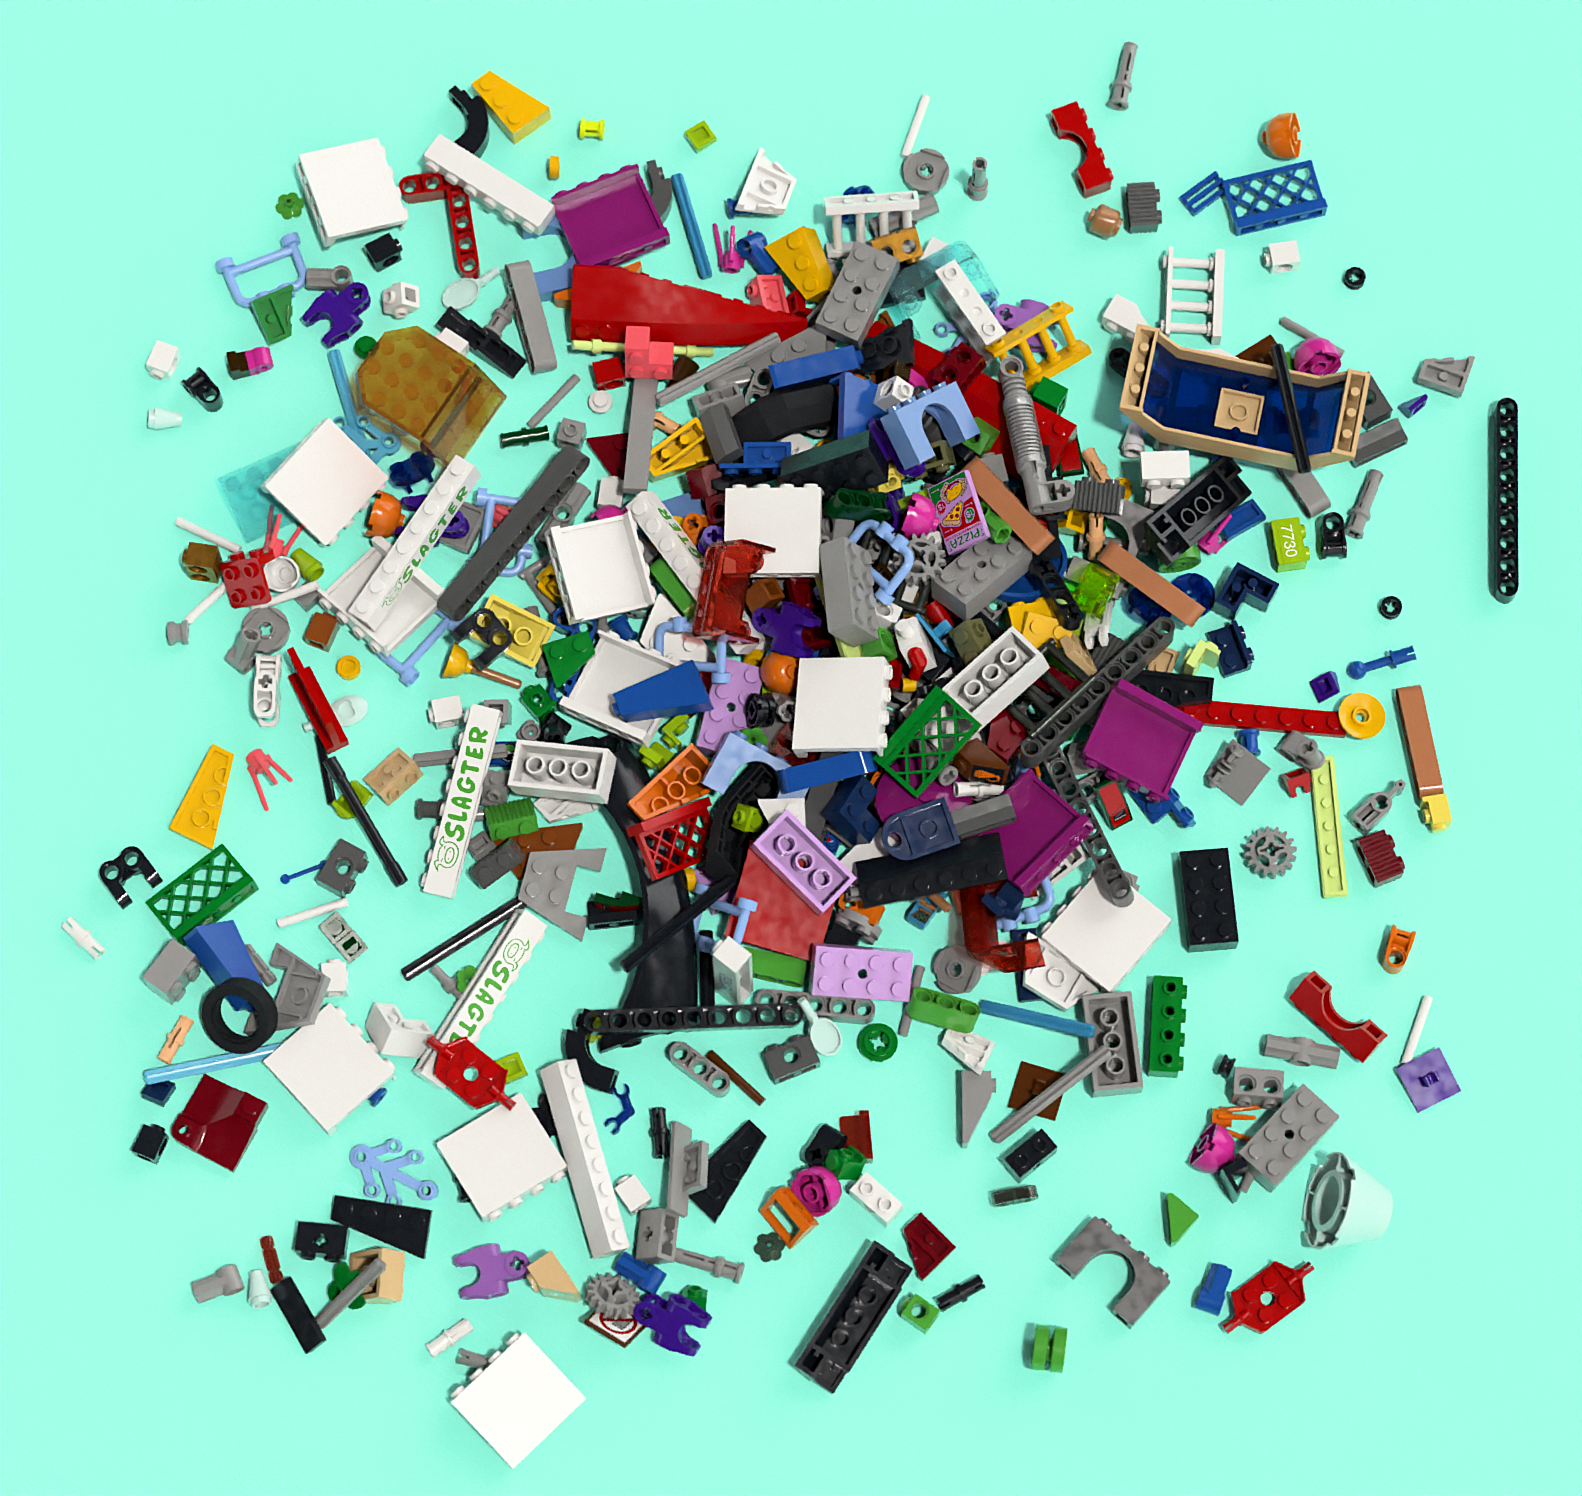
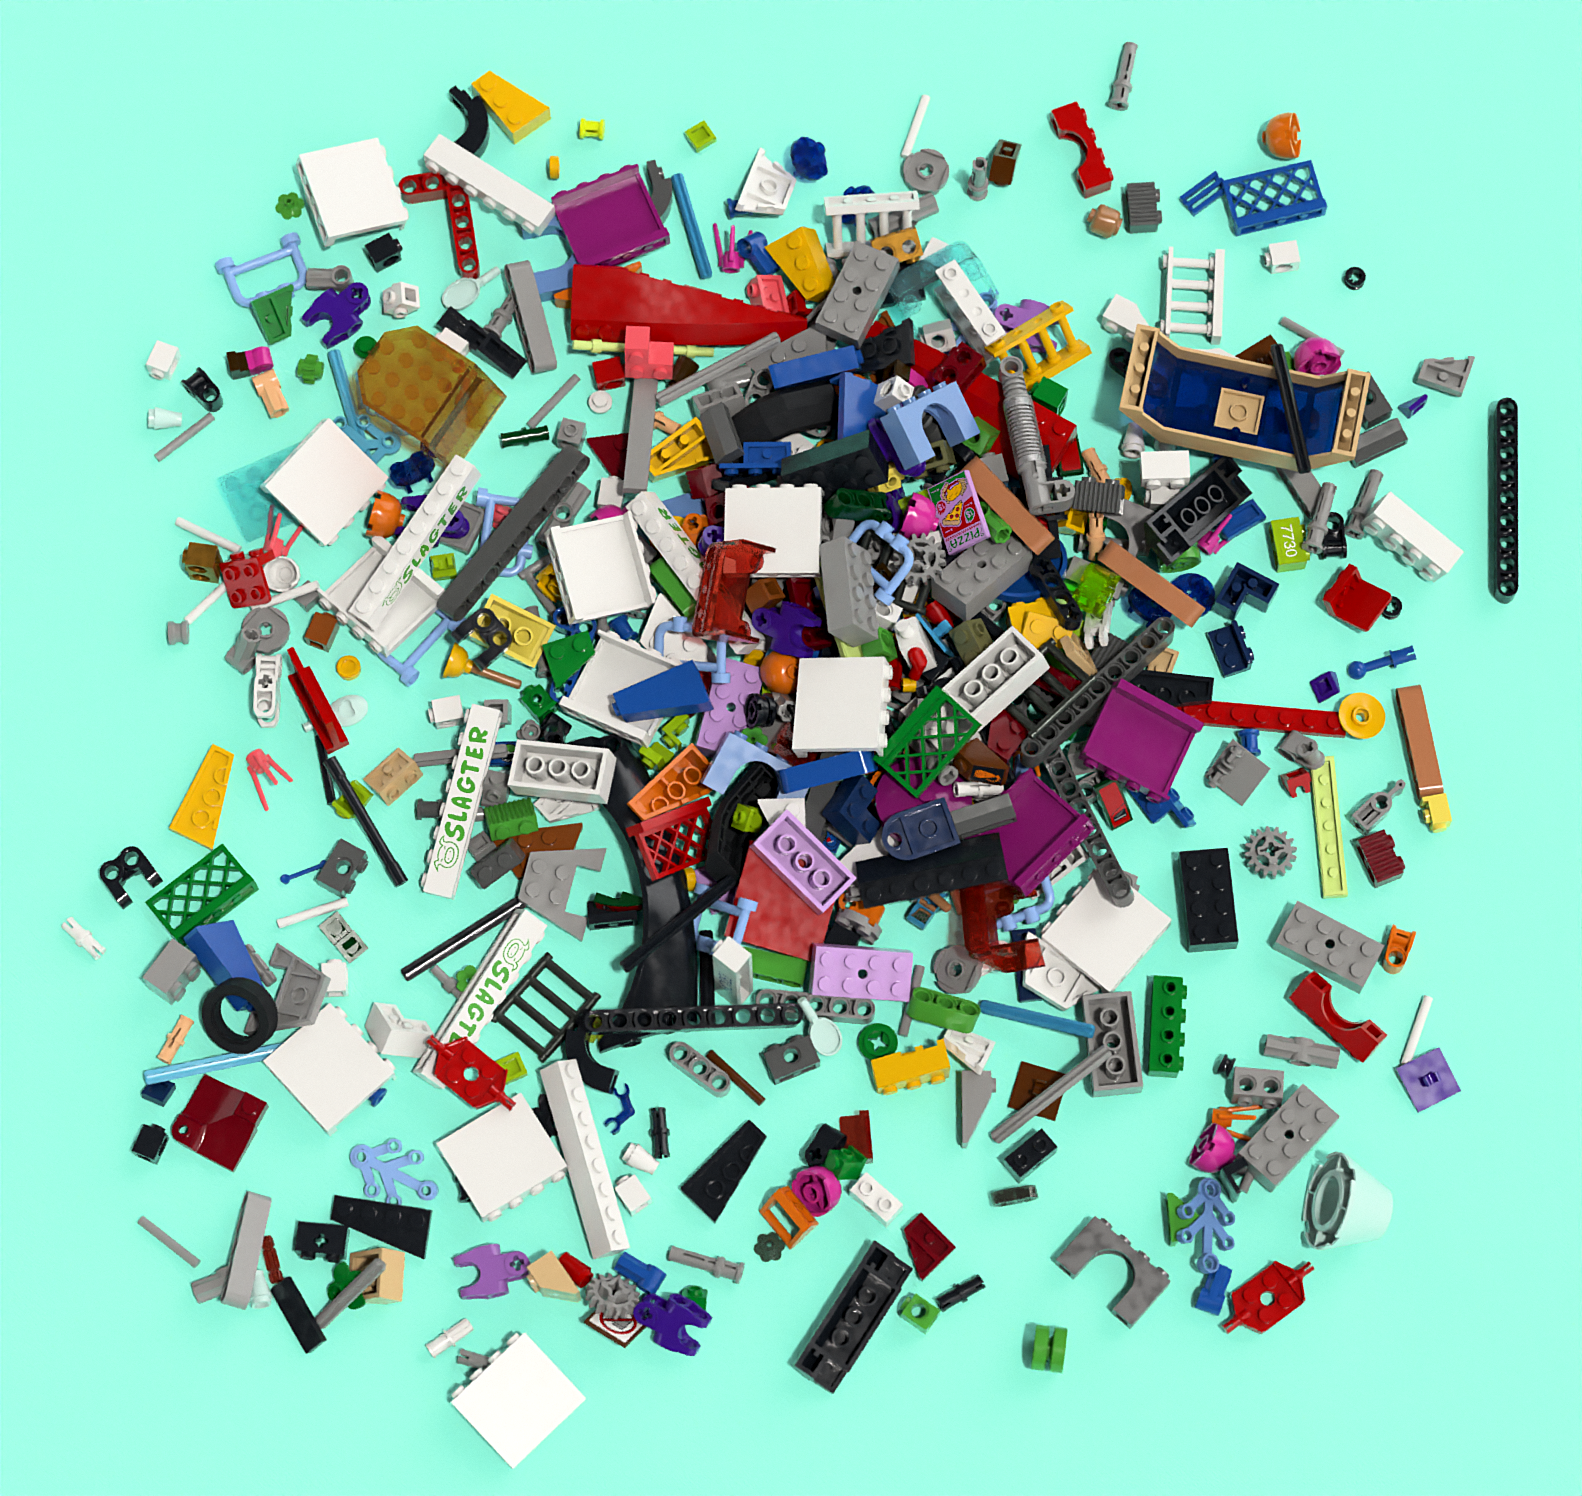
(169, 1242): none -> light grey bar
(184, 437): none -> light grey bar
(246, 1250): none -> light grey beam
(269, 389): none -> light nougat piece
(309, 566): lime cone -> none
(310, 369): none -> bright green gear
(443, 567): none -> lime tile
(531, 980): none -> pearl dark grey bar
(576, 1269): none -> red cone
(640, 1159): none -> white cone
(657, 1236): light grey brick -> none
(686, 1168): light grey bracket -> none
(808, 159): none -> clear blue plate
(911, 1069): none -> yellow wedge
(941, 328): none -> white brick
(1004, 162): none -> reddish brown slope
(1006, 902): dark blue slope -> none
(1205, 653): yellowish green bracket -> none
(1208, 1223): none -> medium blue plant
(1318, 526): none -> light grey pin
(1346, 963): none -> light grey brick
(1355, 599): none -> red bracket
(1411, 537): none -> white brick

